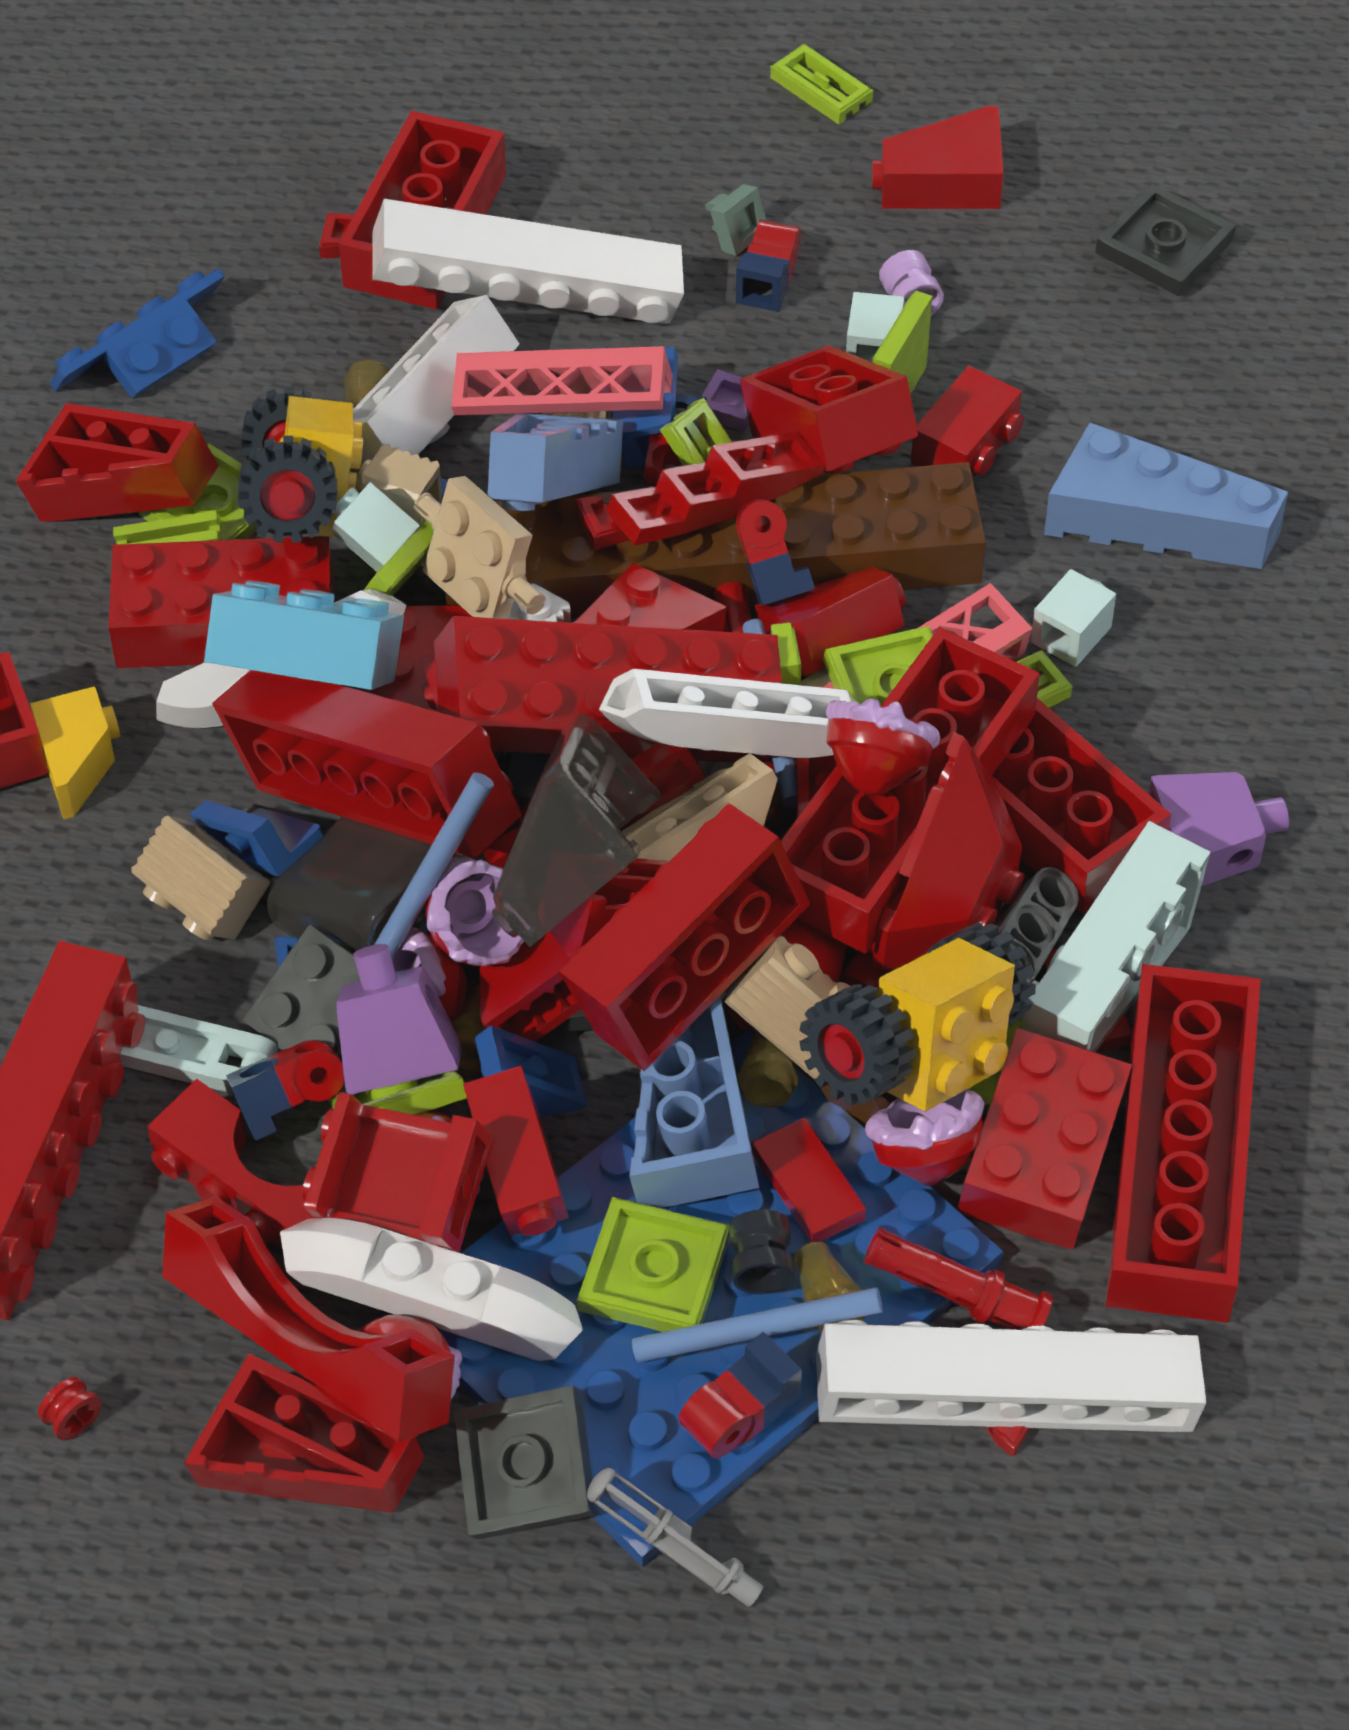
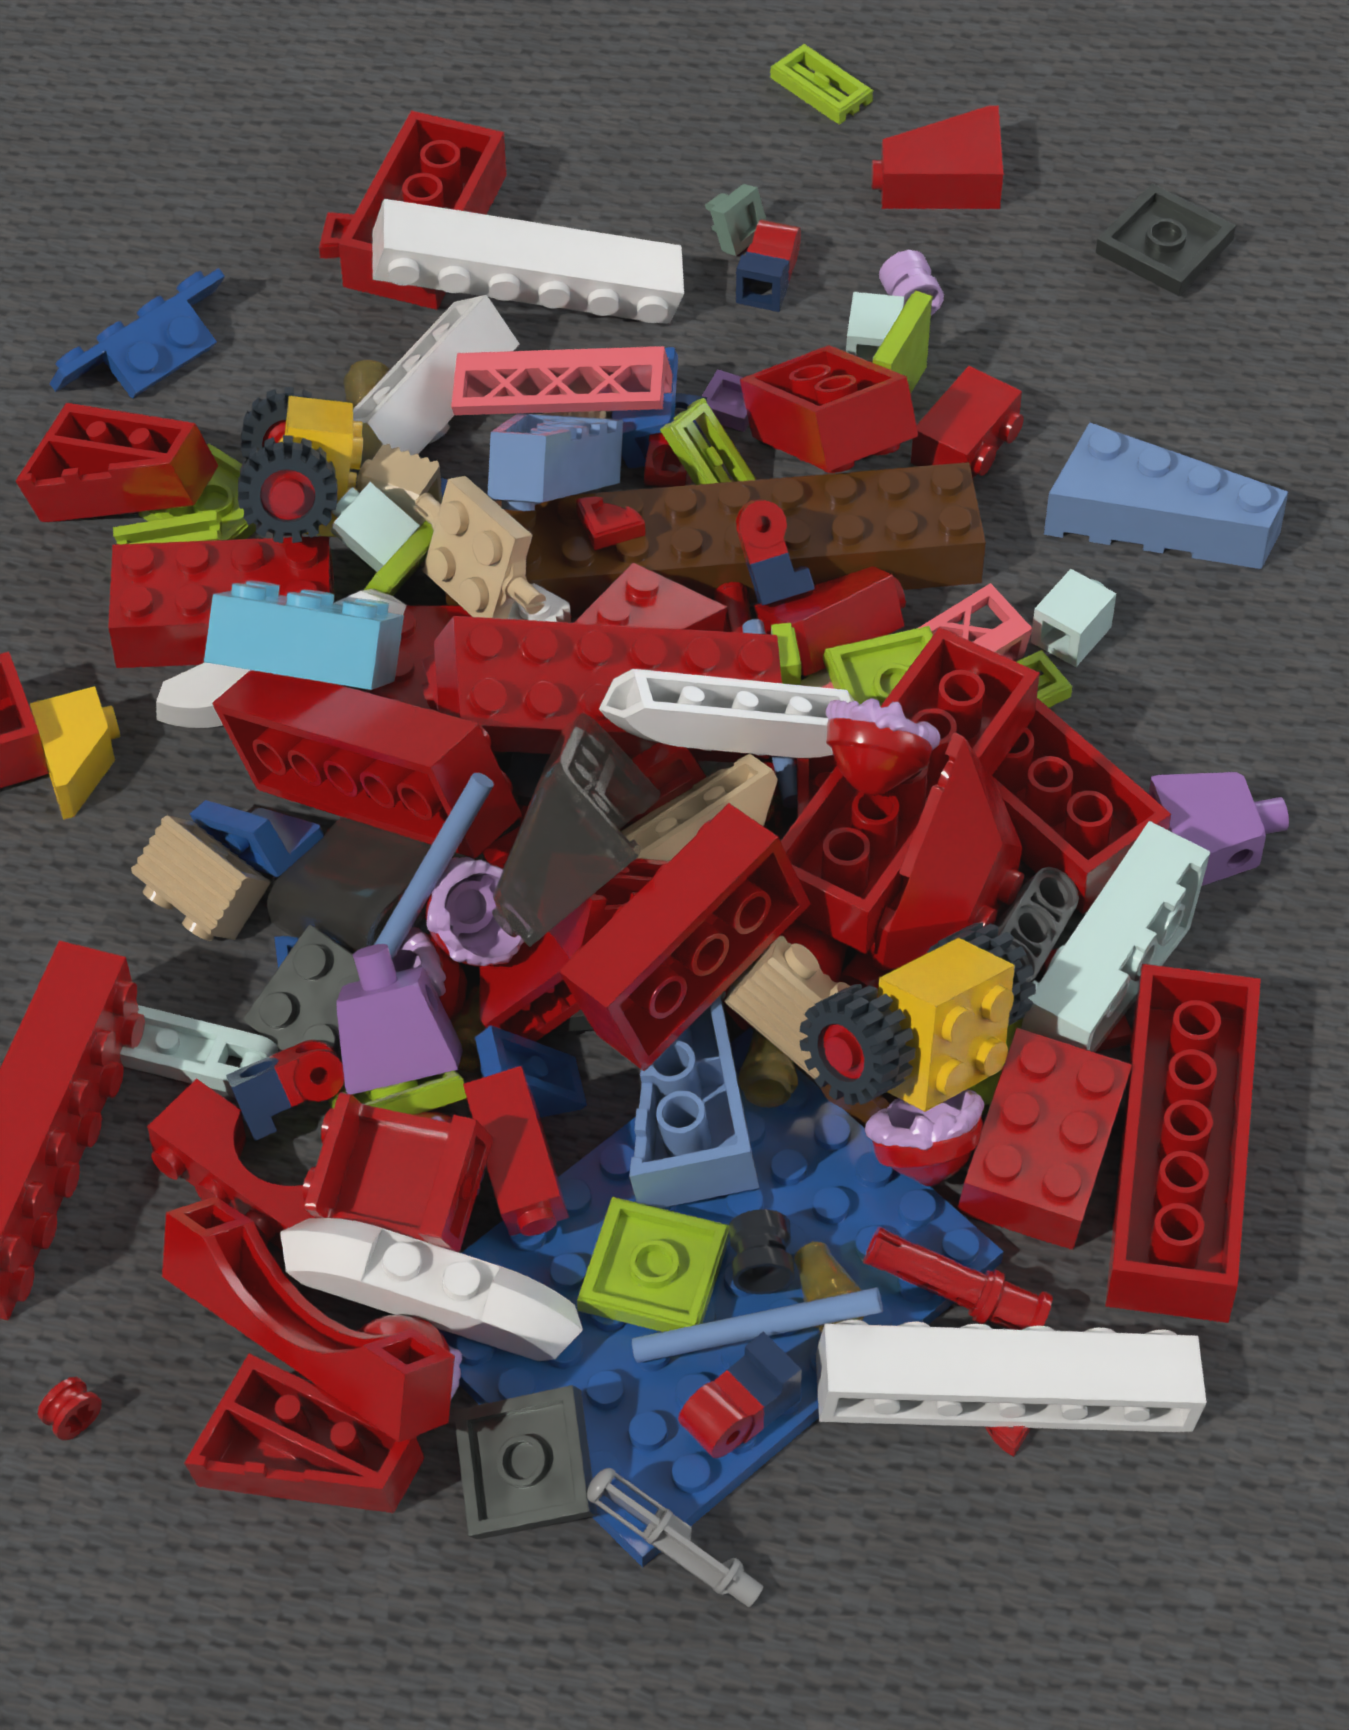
(717, 489): red slope -> none
(808, 1181): red tile -> none

